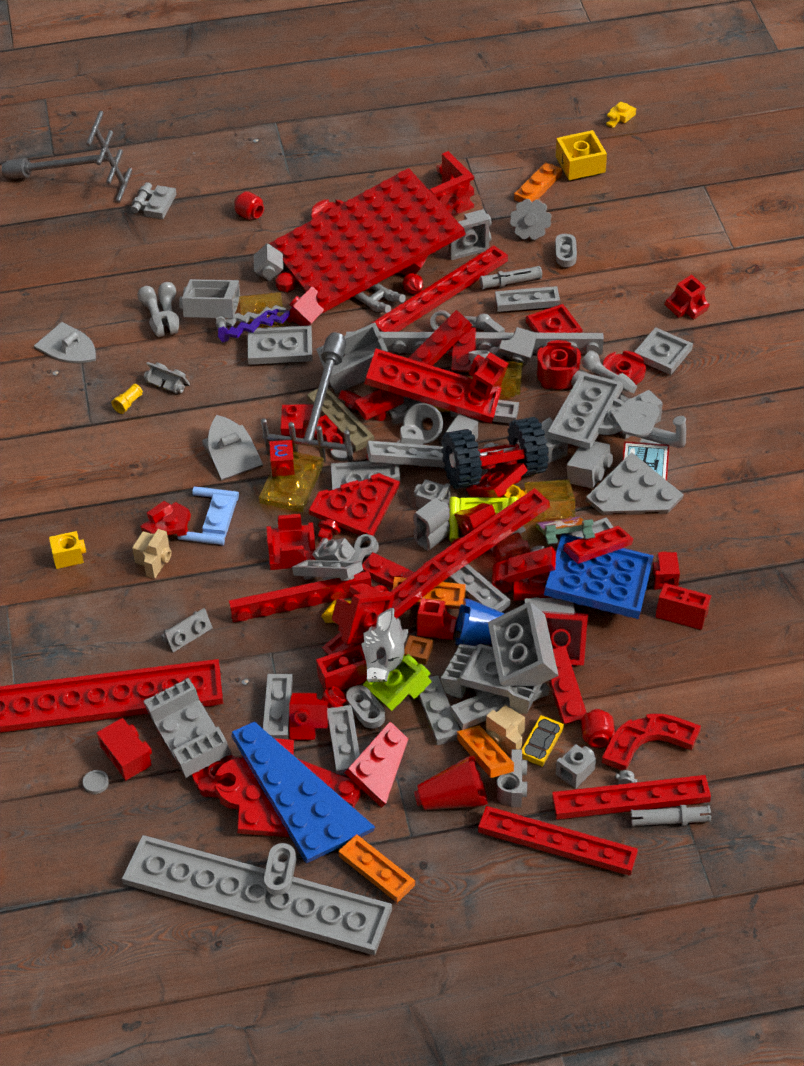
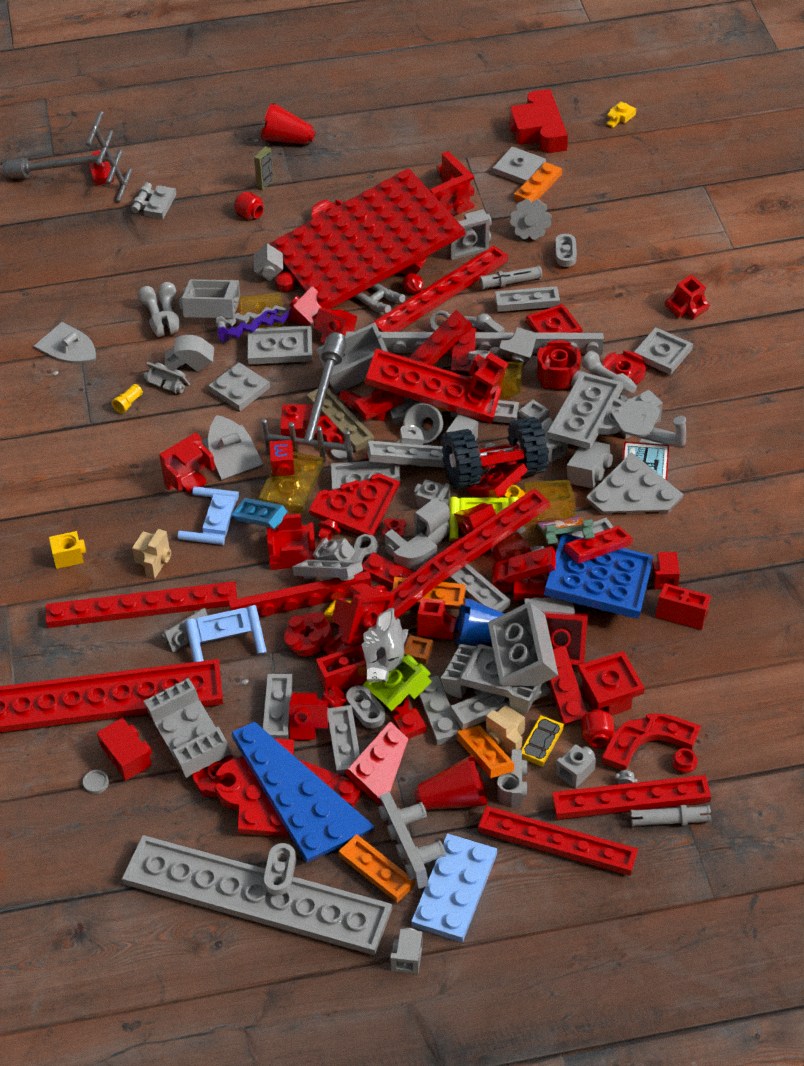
(99, 172): none -> red tile
(140, 604): none -> red plate
(169, 518): red plate -> none
(184, 461): none -> red panel
(189, 350): none -> light grey brick
(223, 626): none -> light blue plate
(239, 386): none -> light grey plate
(259, 513): none -> dark azure plate
(264, 168): none -> tile
(286, 127): none -> red cone
(299, 626): none -> red plate
(334, 321): none -> red brick
(394, 524): none -> red plate
(397, 830): none -> light grey plate
(407, 951): none -> light grey brick
(408, 721): none -> red plate
(411, 553): none -> light grey brick
(454, 888): none -> light blue plate
(518, 165): none -> light grey plate
(533, 409): none -> light grey tile
(539, 122): none -> red brick
(581, 155): yellow brick -> none
(610, 683): none -> red panel
(684, 760): none -> red plate

